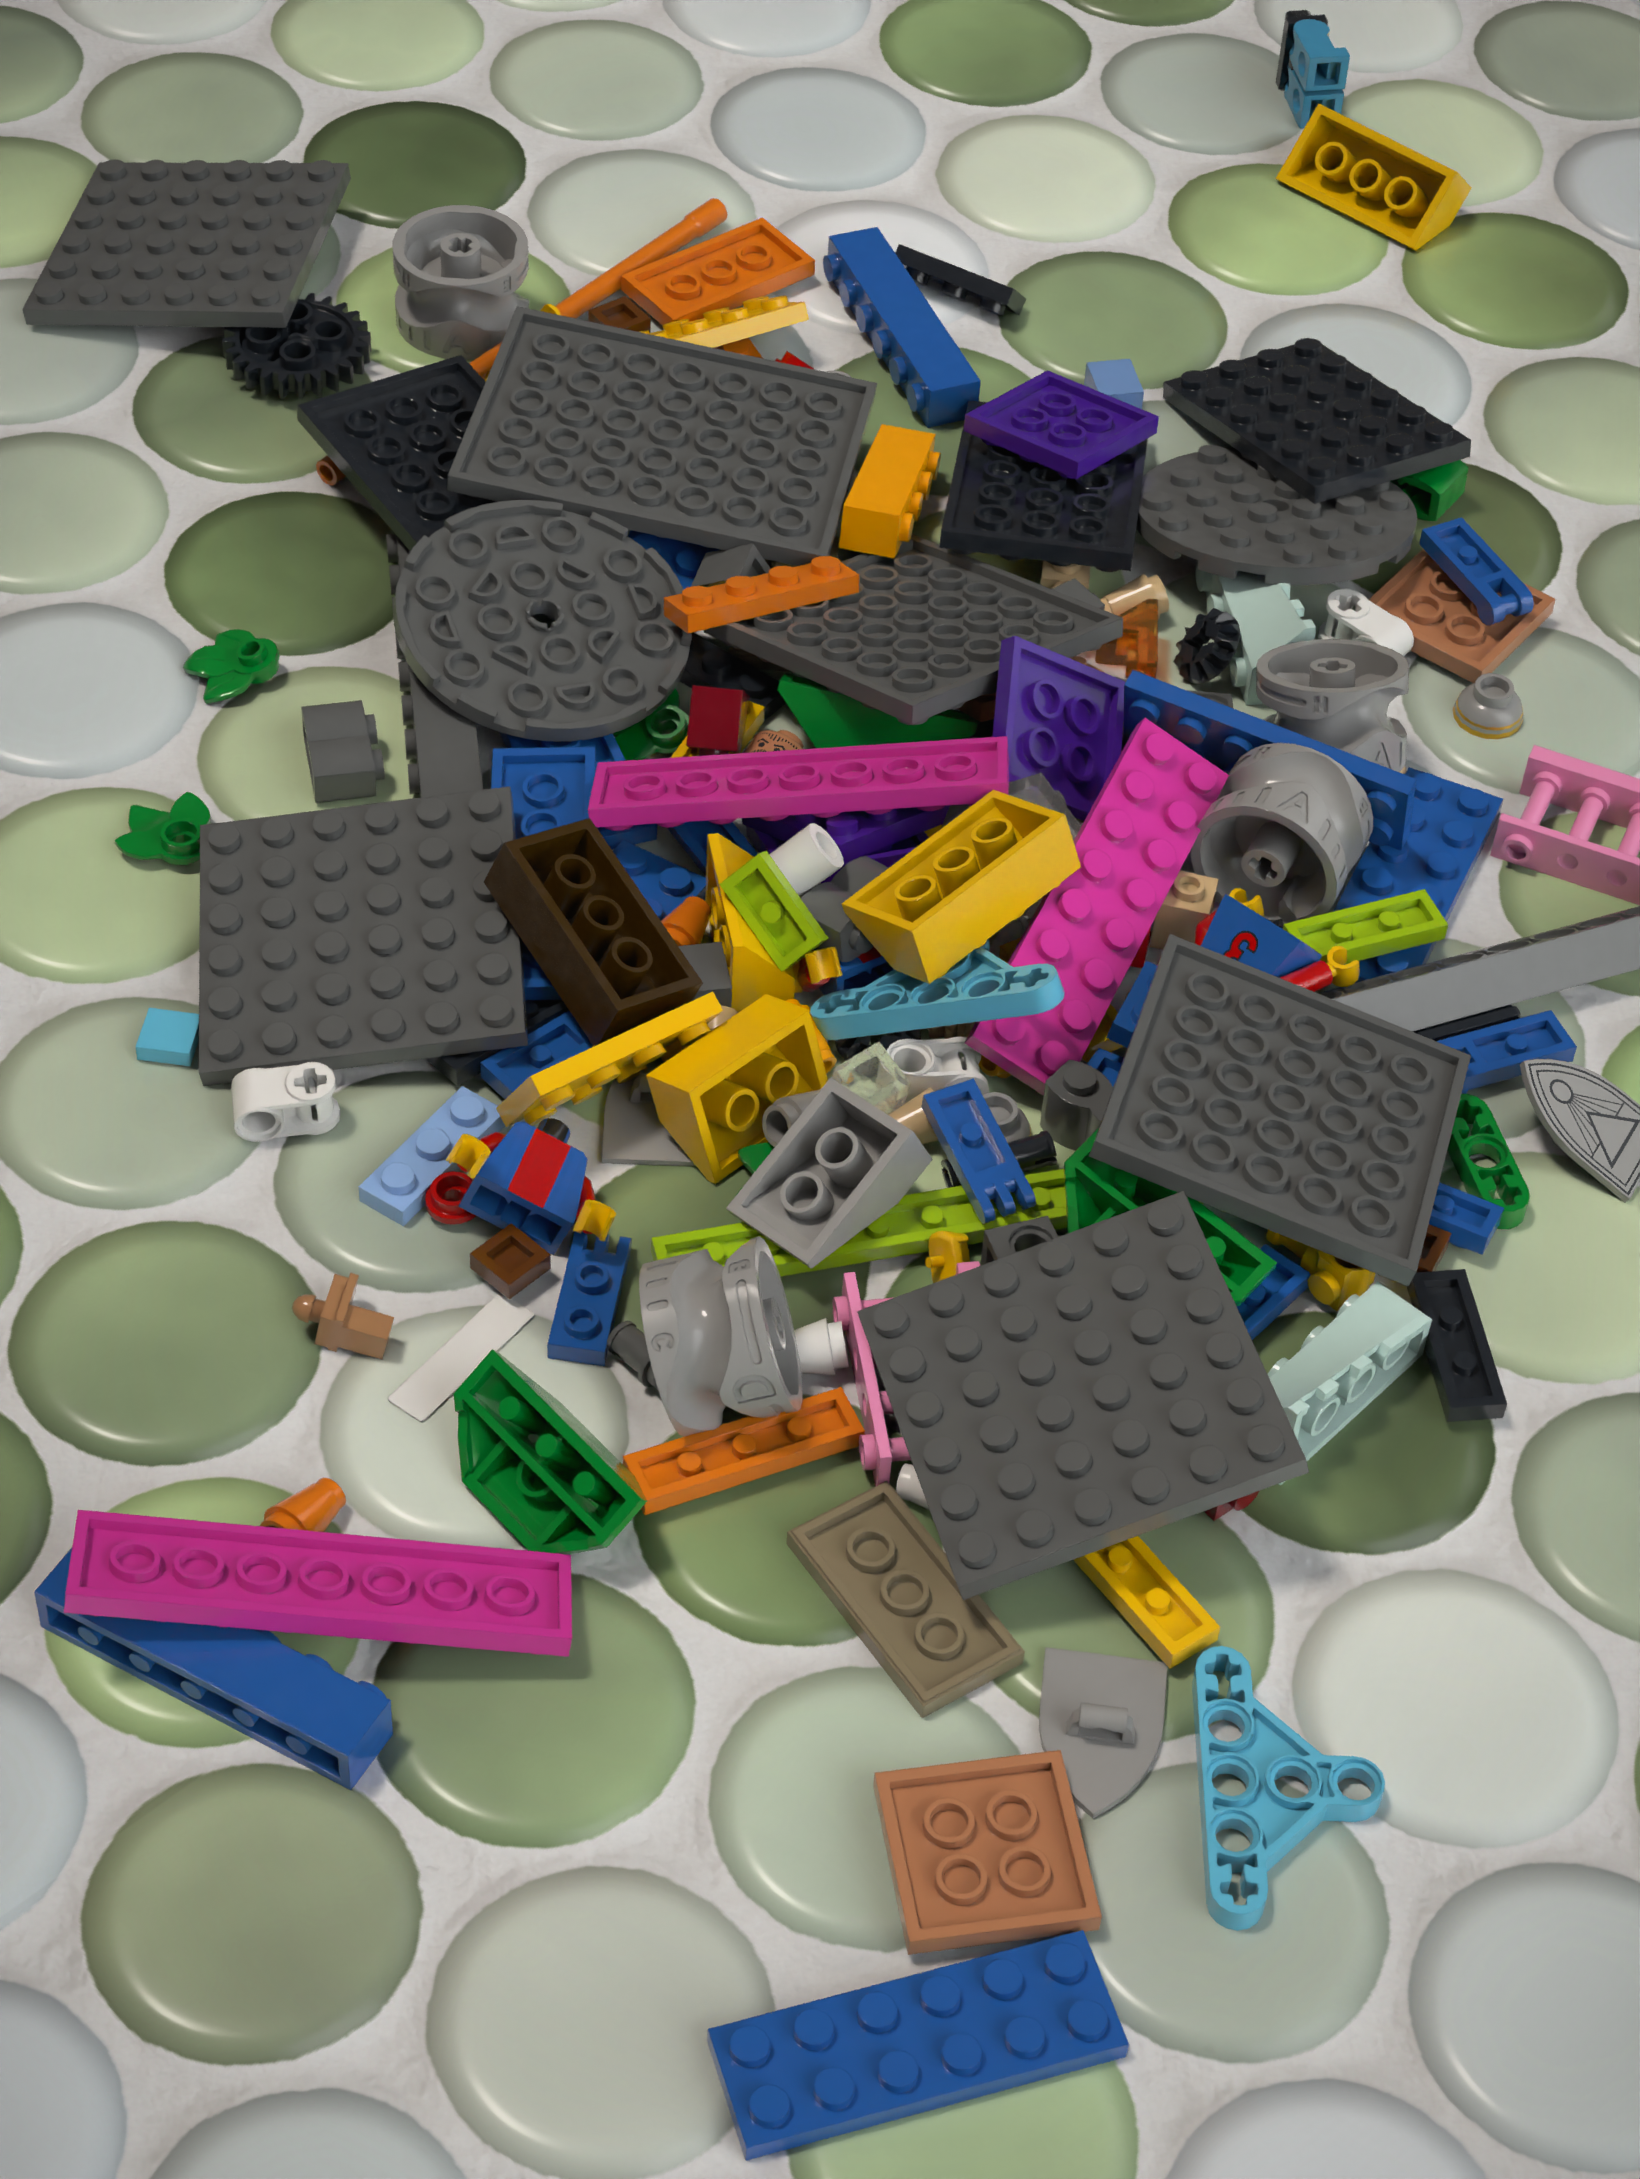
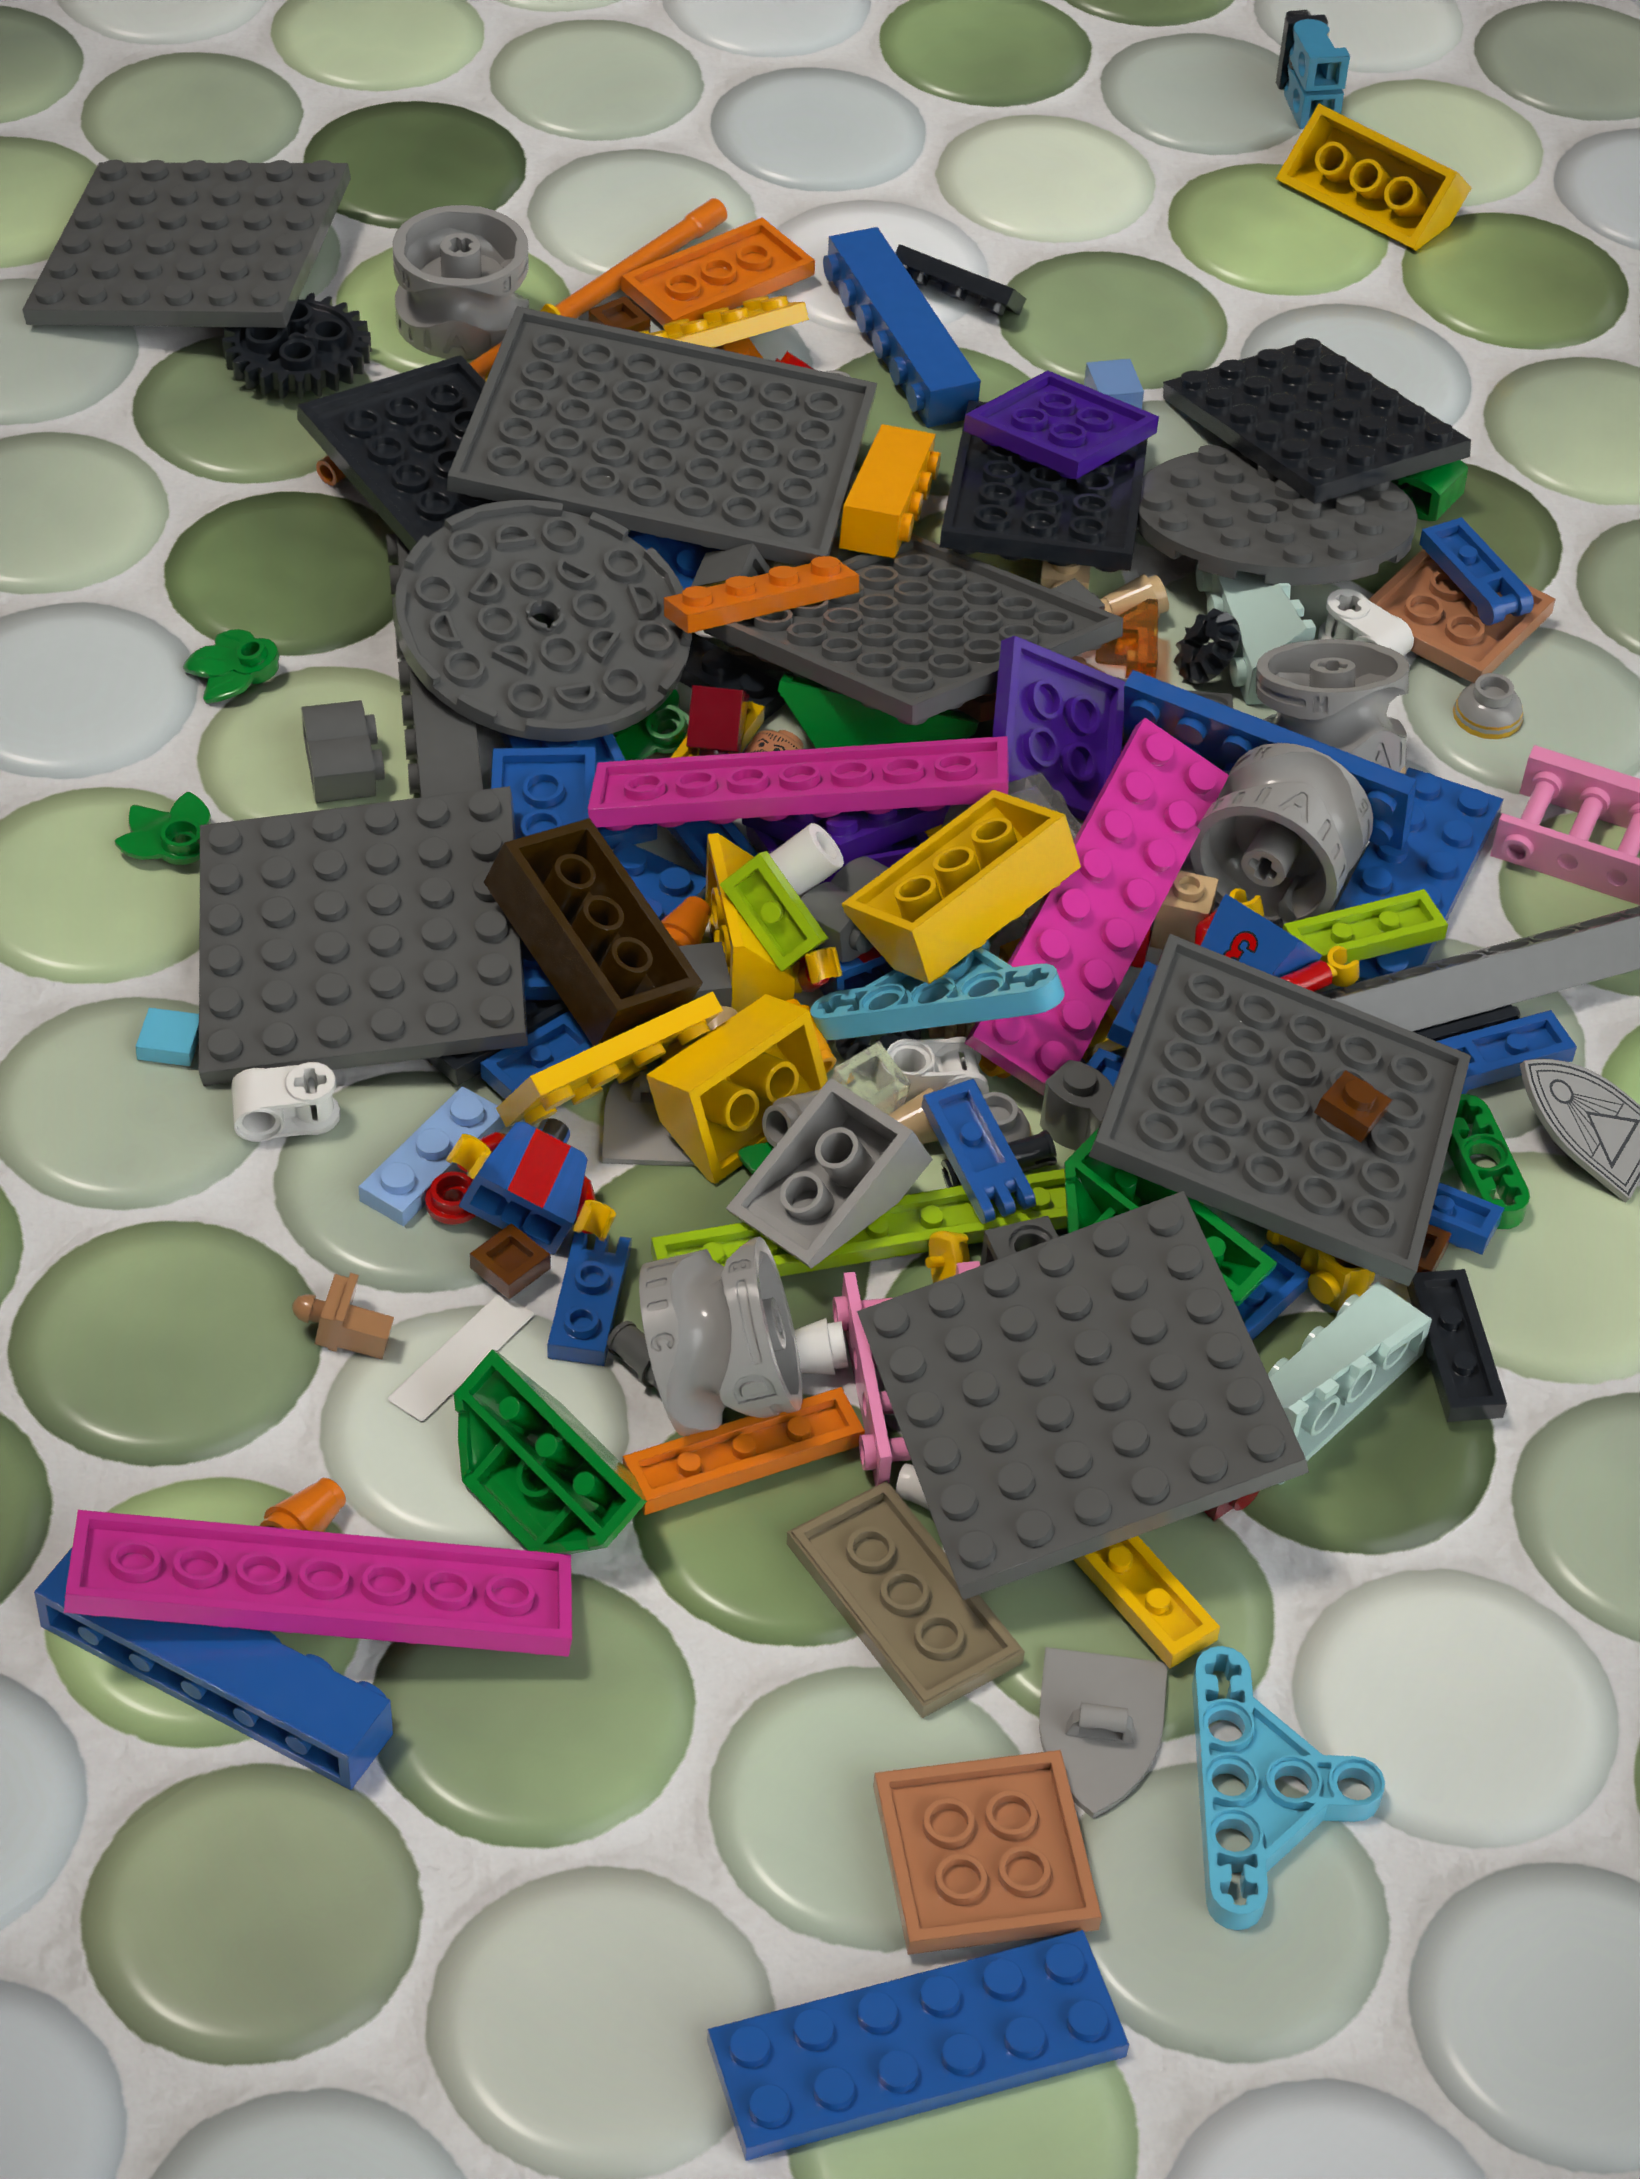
(1353, 1106): none -> reddish brown plate

